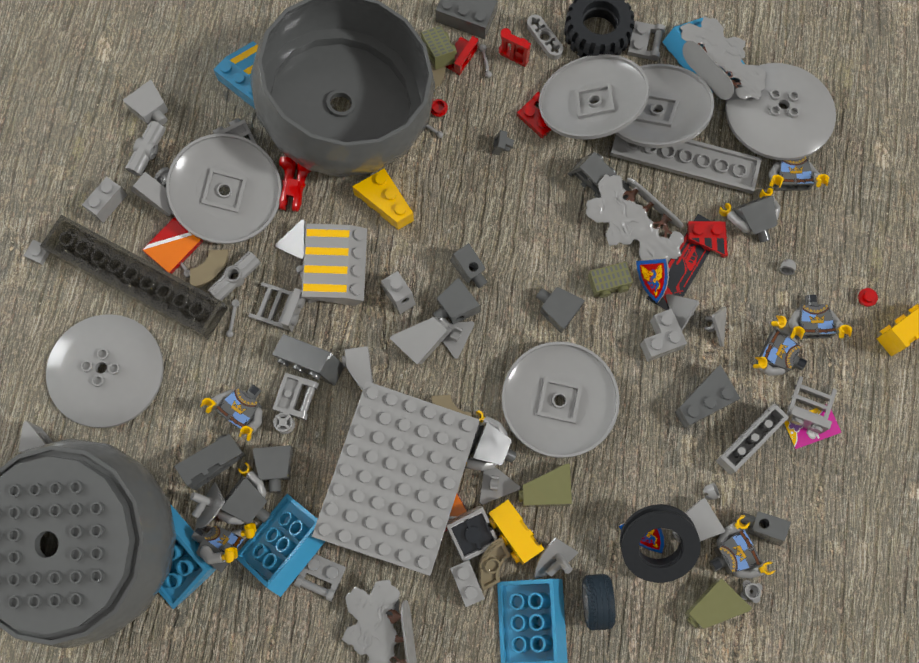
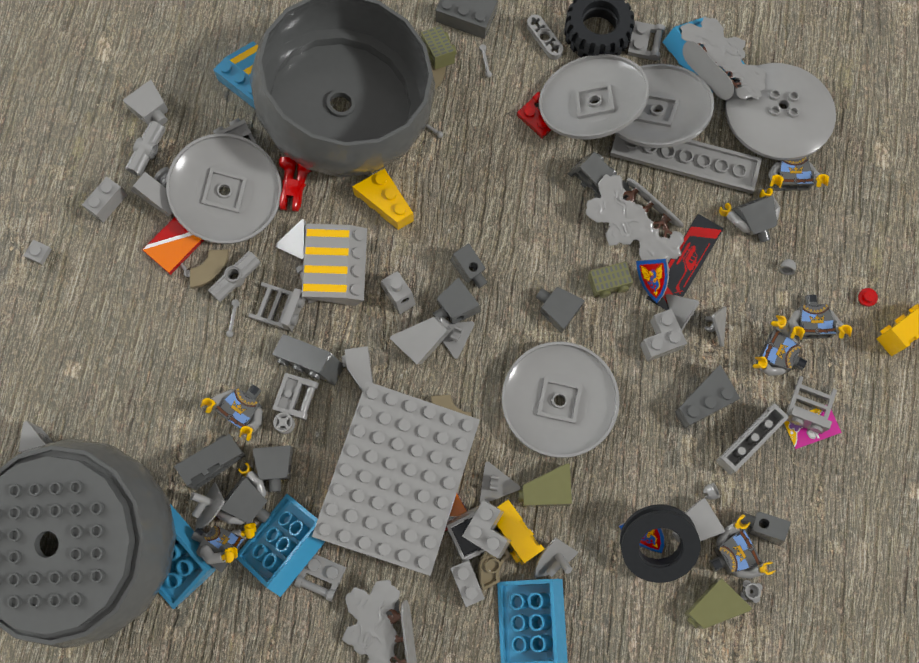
(123, 389): light grey dish -> none
(134, 277): clear smoke brick -> none
(439, 108): red plate -> none
(465, 51): red panel -> none
(482, 532): none -> light grey brick
(489, 445): torso -> none
(502, 143): dark grey tile -> none
(519, 47): red plate -> none
(598, 602): black wheel -> none
(709, 235): red wing -> none

